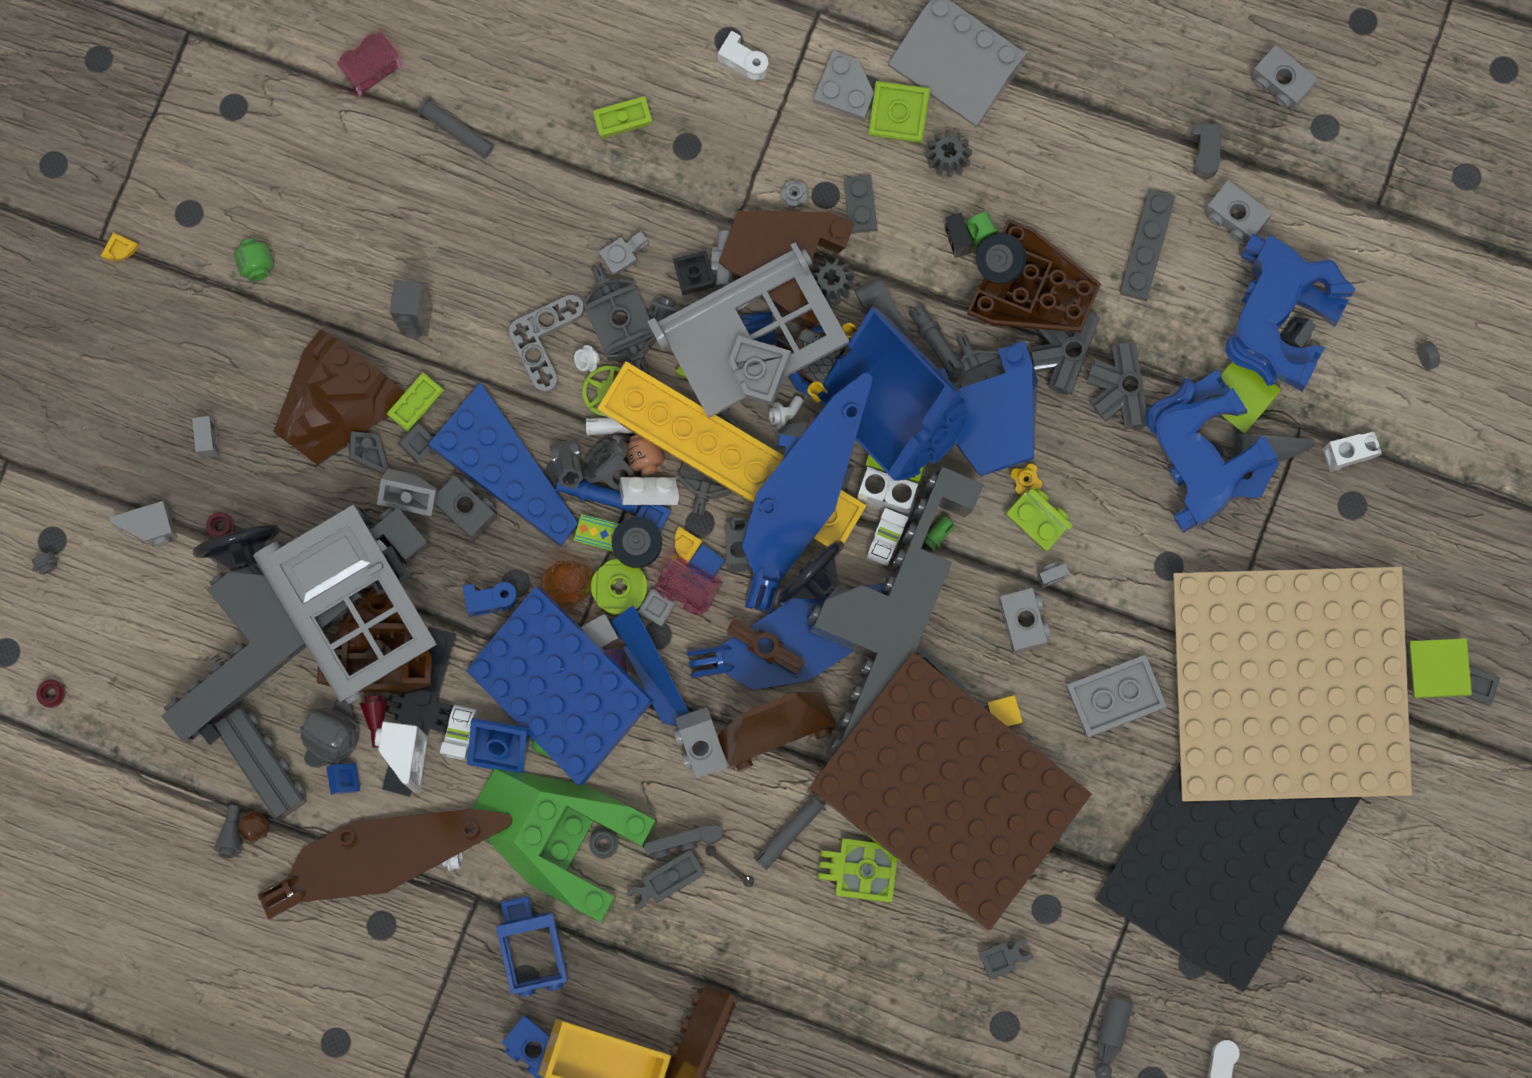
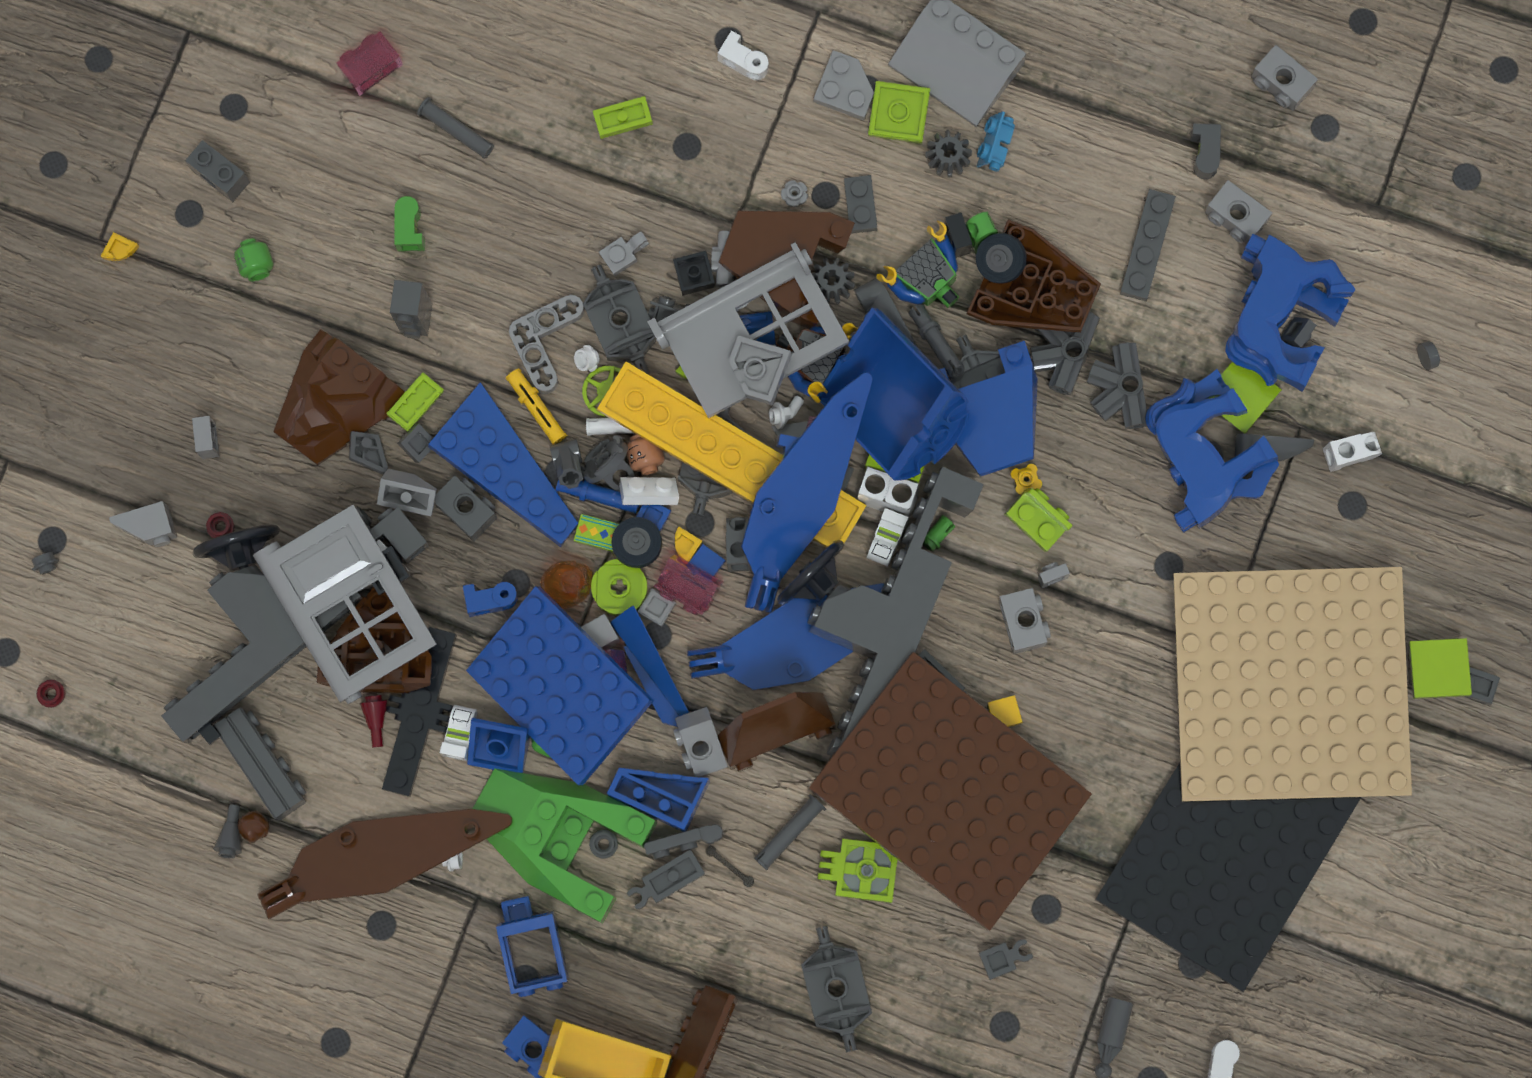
(217, 171): none -> dark grey brick
(329, 735): dark grey piece -> none
(343, 778): blue plate -> none
(404, 751): white slope -> none
(405, 225): none -> bright green leg
(518, 380): none -> yellow pin
(660, 795): none -> blue wedge
(752, 637): reddish brown axle -> none
(830, 1012): none -> dark grey plate
(926, 273): none -> torso
(997, 130): none -> dark azure hinge
(1116, 696): light grey plate -> none

